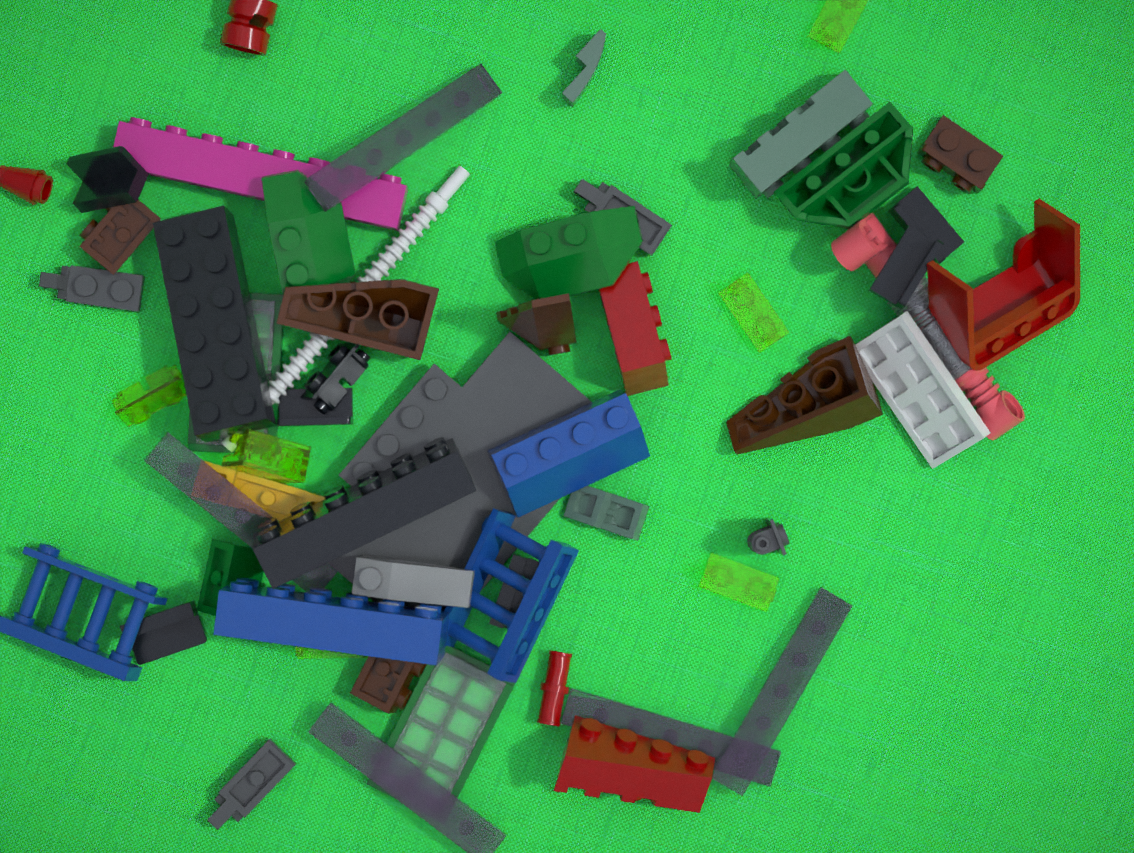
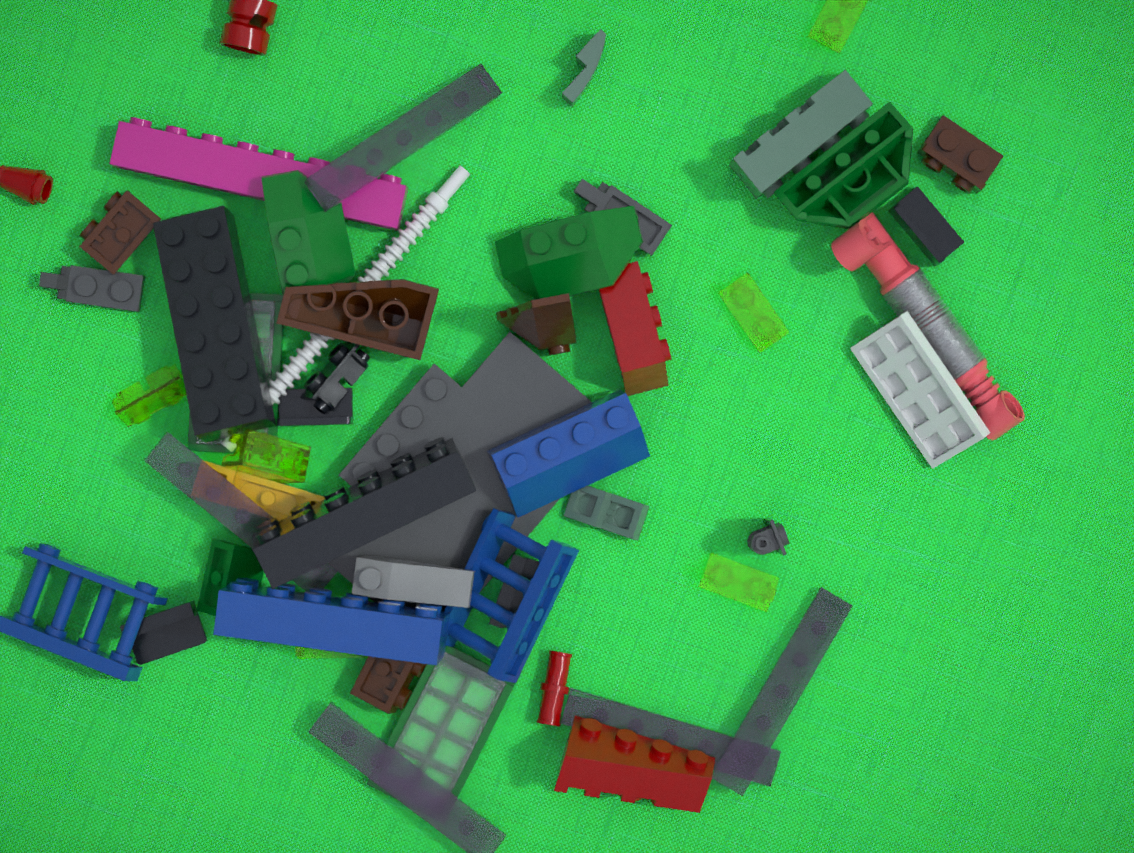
(108, 177): black panel -> none
(251, 783): dark grey hinge -> none
(818, 399): reddish brown wedge -> none
(905, 267): black panel -> none
(1016, 303): red windscreen -> none

